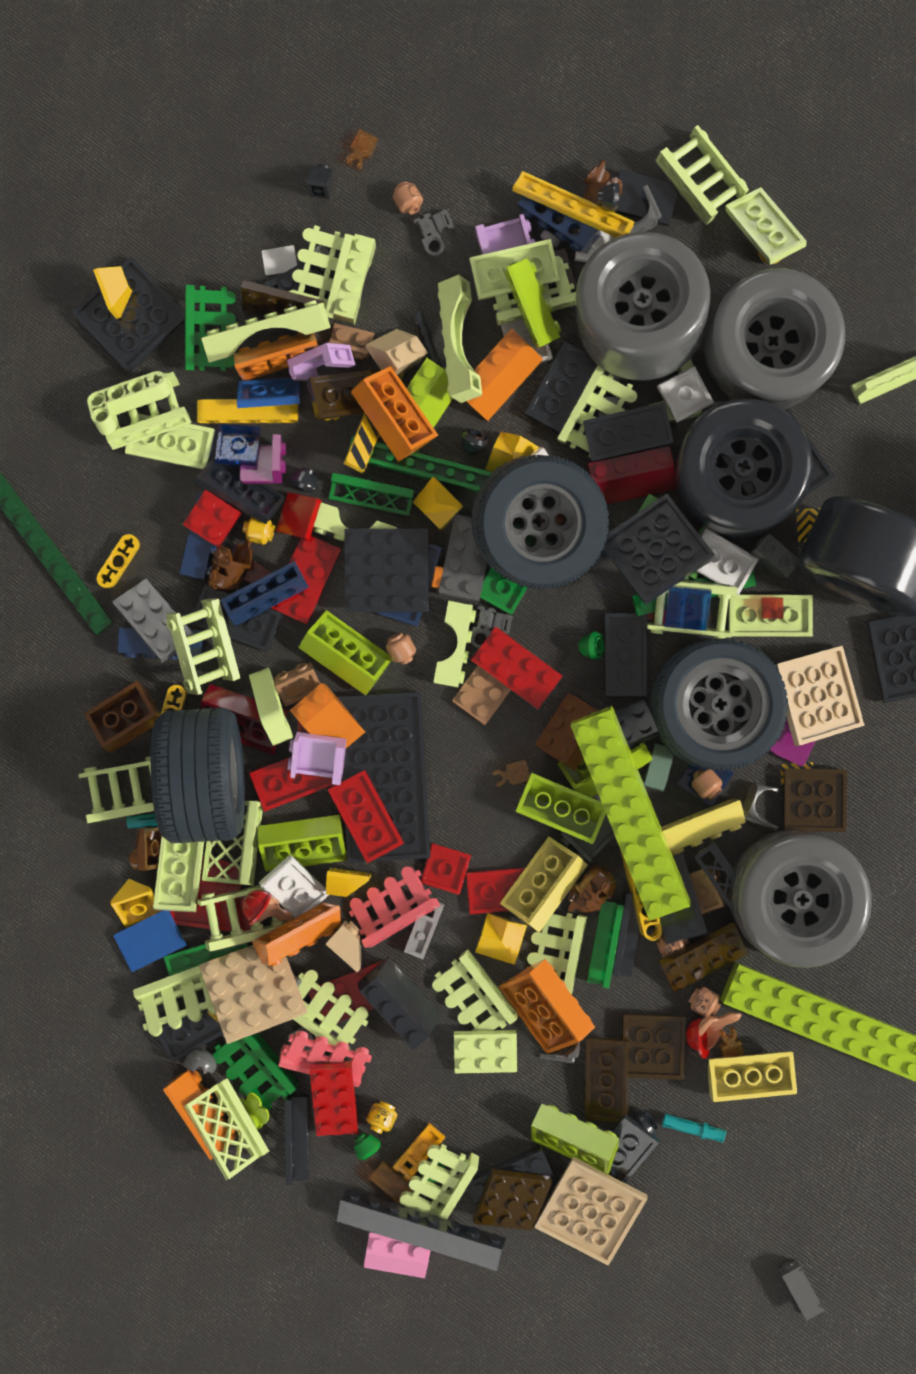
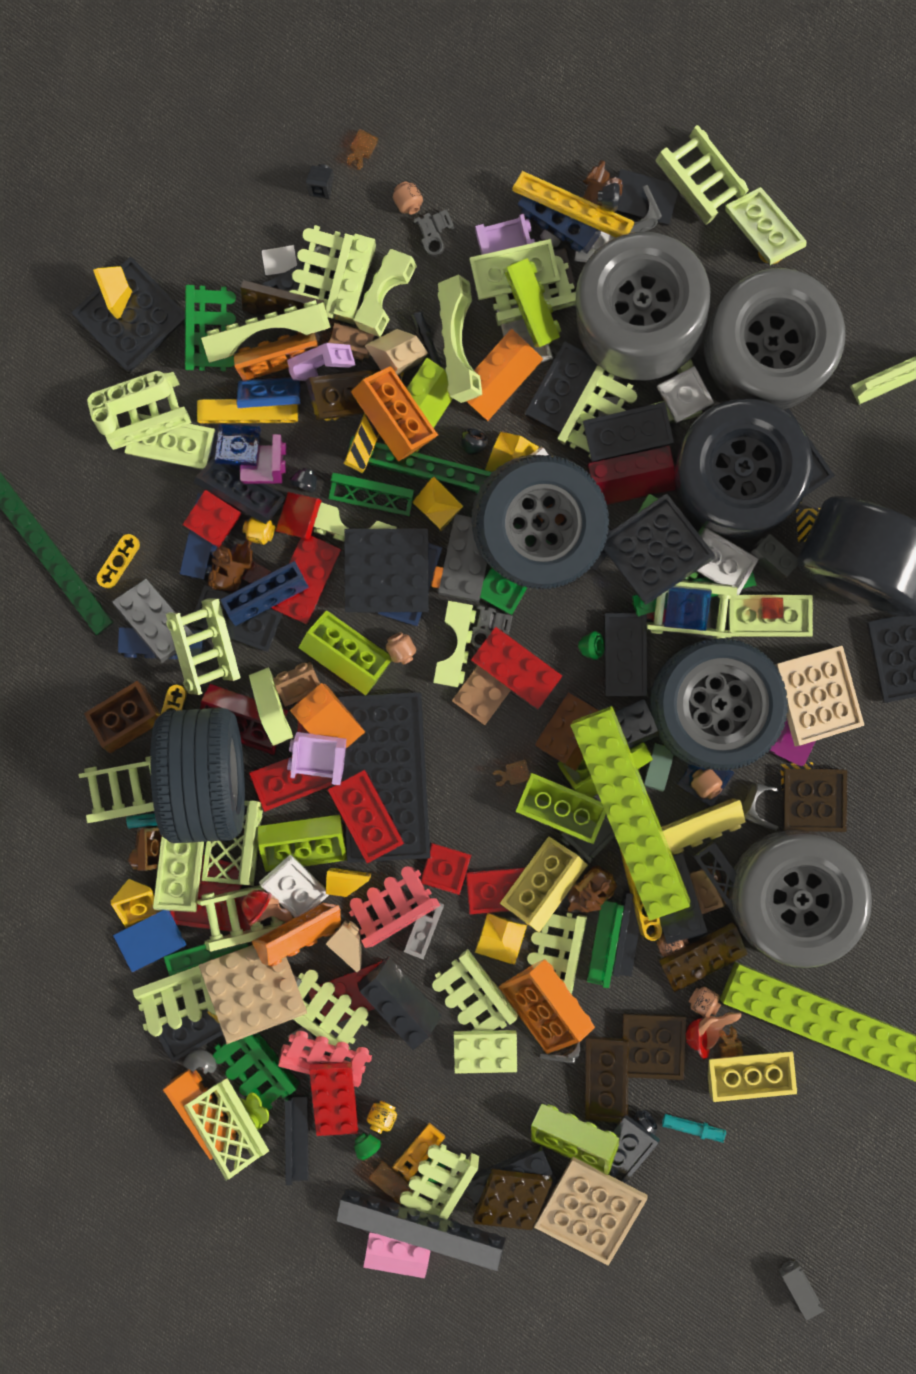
(395, 270): none -> yellowish green arch

